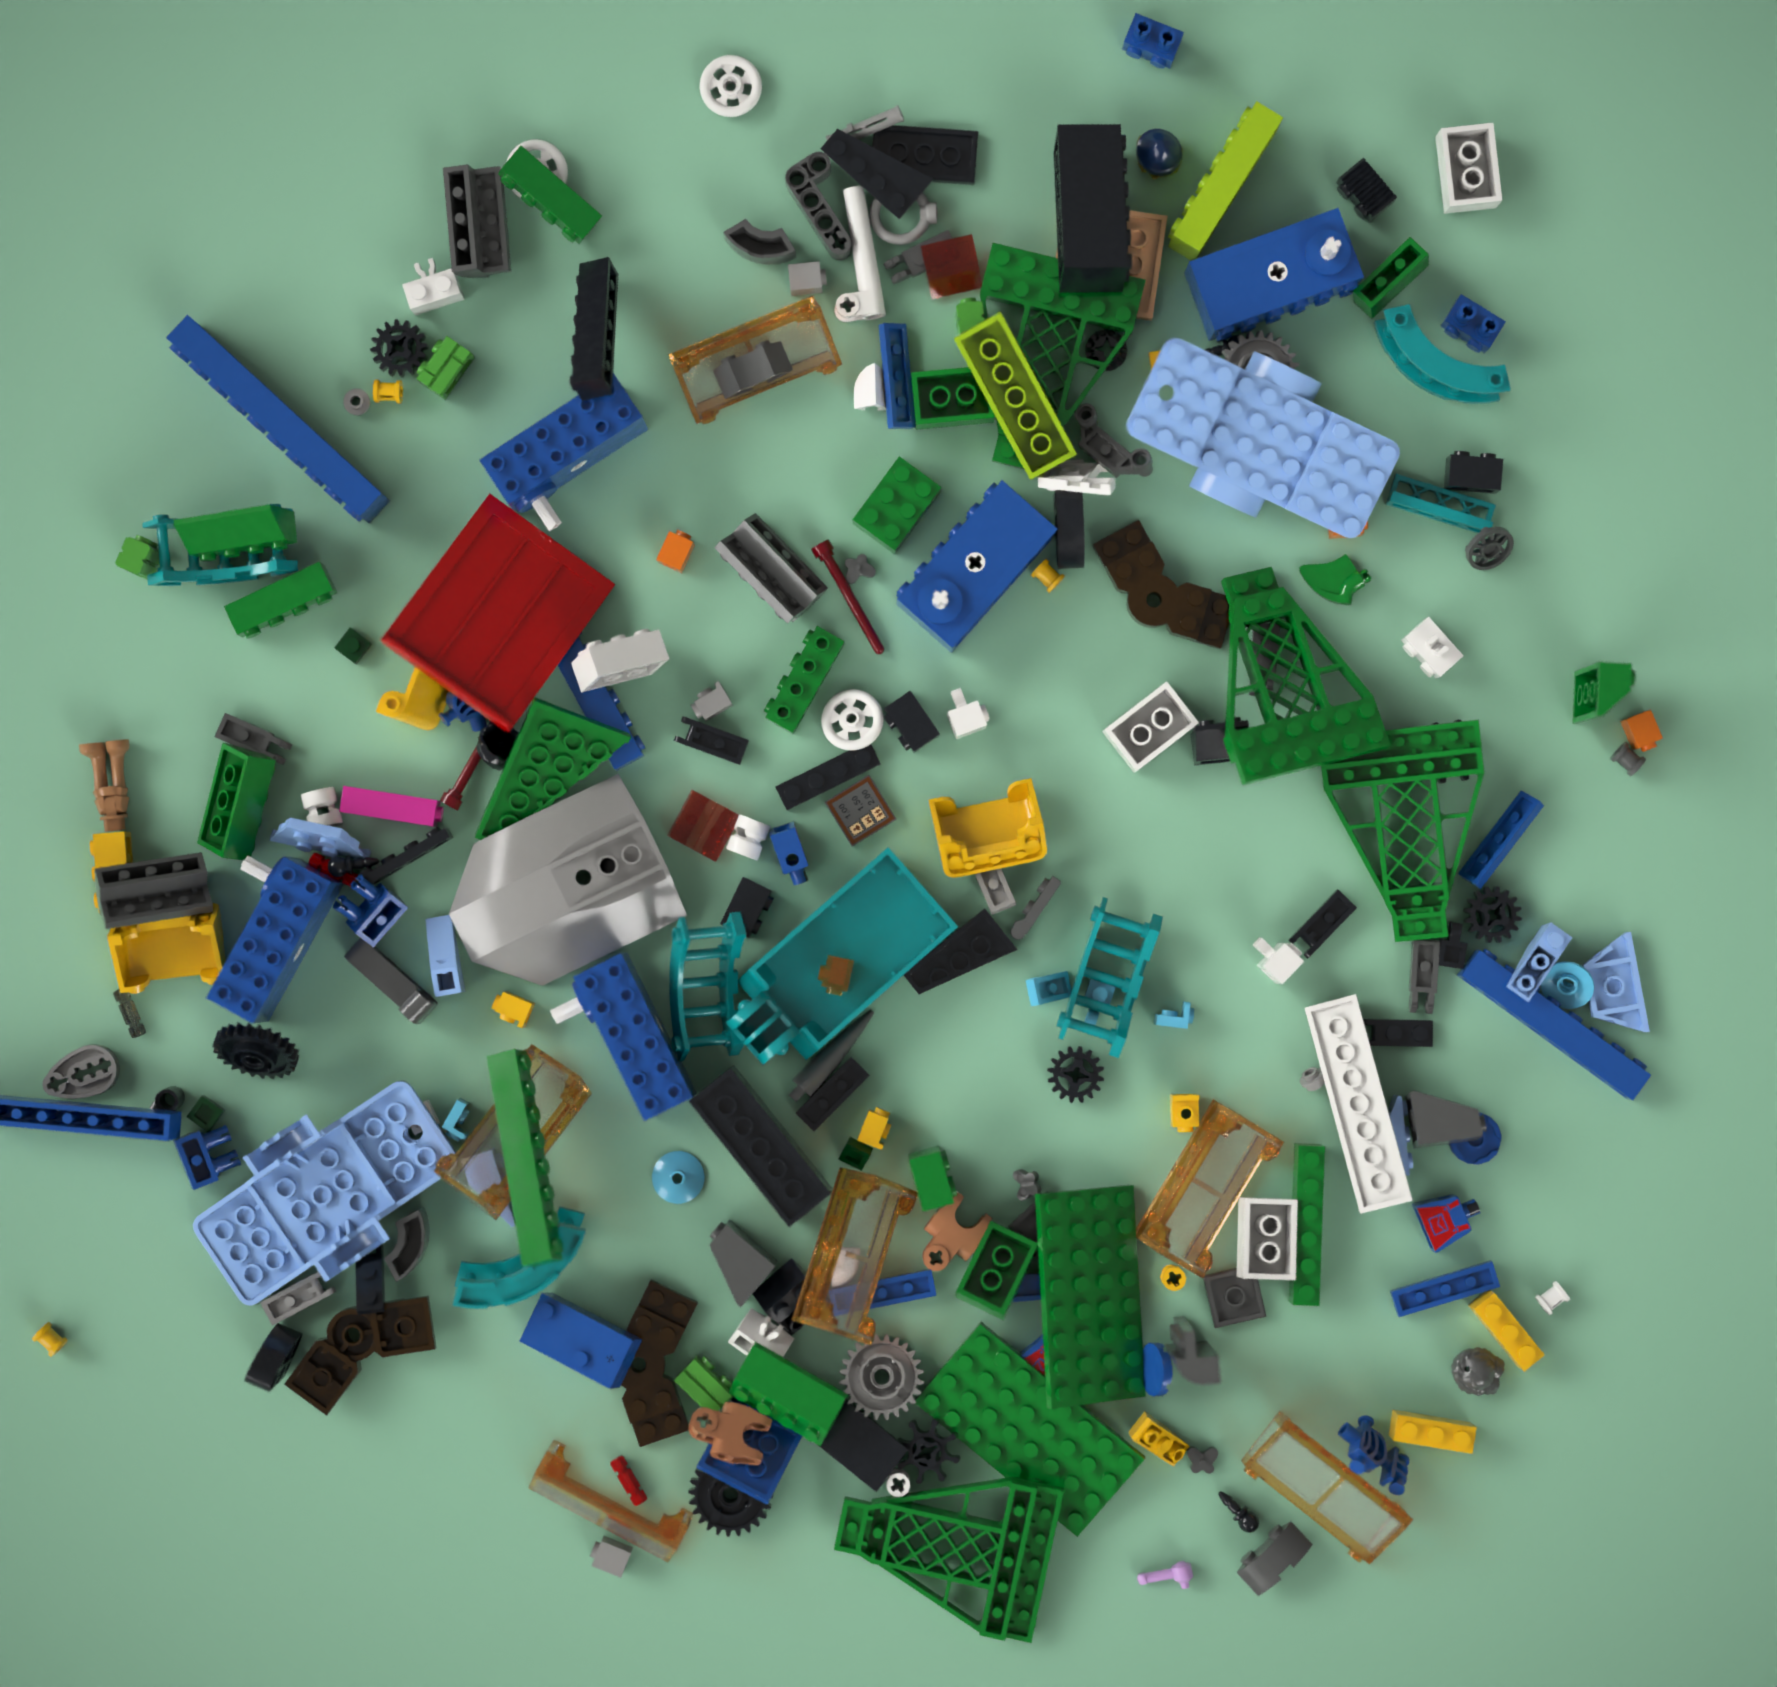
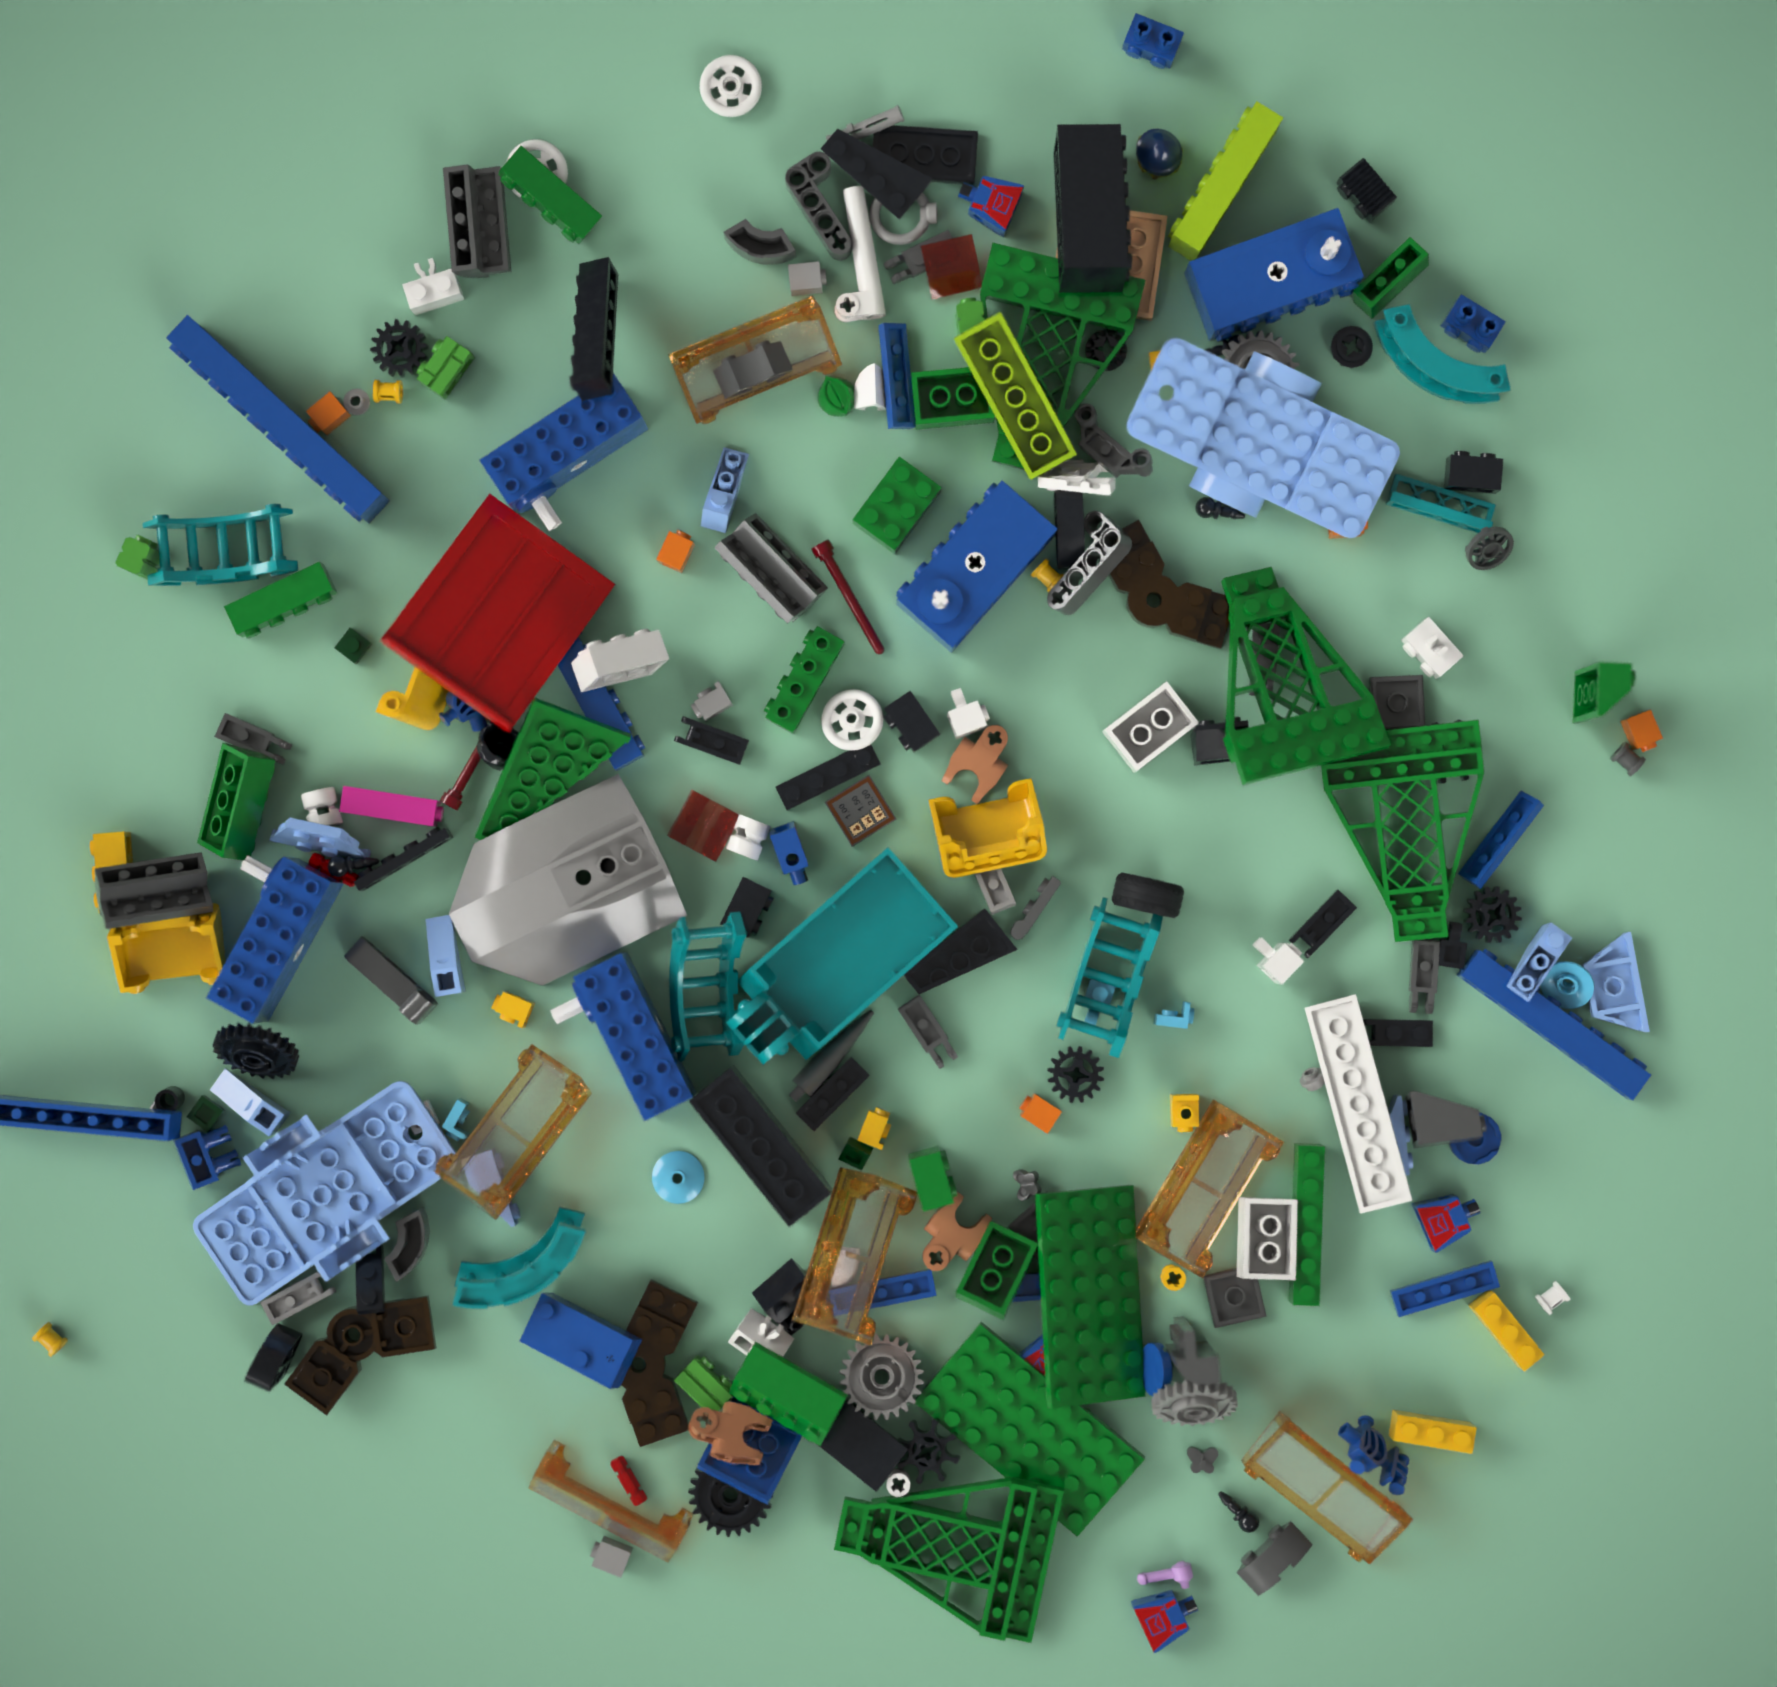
(81, 1059): light grey piece -> none
(110, 800): medium nougat piece -> none
(129, 1014): clear smoke axle -> none
(237, 531): green slope -> none
(250, 1103): none -> light blue slope
(327, 414): none -> orange brick
(376, 912): blue brick -> none
(525, 1158): green brick -> none
(724, 490): none -> light blue slope
(740, 1260): dark grey slope -> none
(836, 396): none -> green hat
(836, 974): clear orange brick -> none
(858, 568): dark grey piece -> none
(926, 1028): none -> dark grey hinge
(980, 759): none -> nougat piece
(992, 202): none -> torso
(1039, 1112): none -> orange brick
(1048, 988): medium azure slope -> none
(1086, 564): none -> dark grey beam
(1147, 895): none -> black tyre
(1158, 1439): yellow slope -> none
(1163, 1617): none -> torso
(1194, 1403): none -> light grey gear
(1208, 508): none -> black bar
(1335, 580): green arm -> none
(1363, 344): none -> black gear
(1399, 700): none -> dark grey tile
(1468, 168): white brick -> none
(1483, 1371): dark grey hair -> none

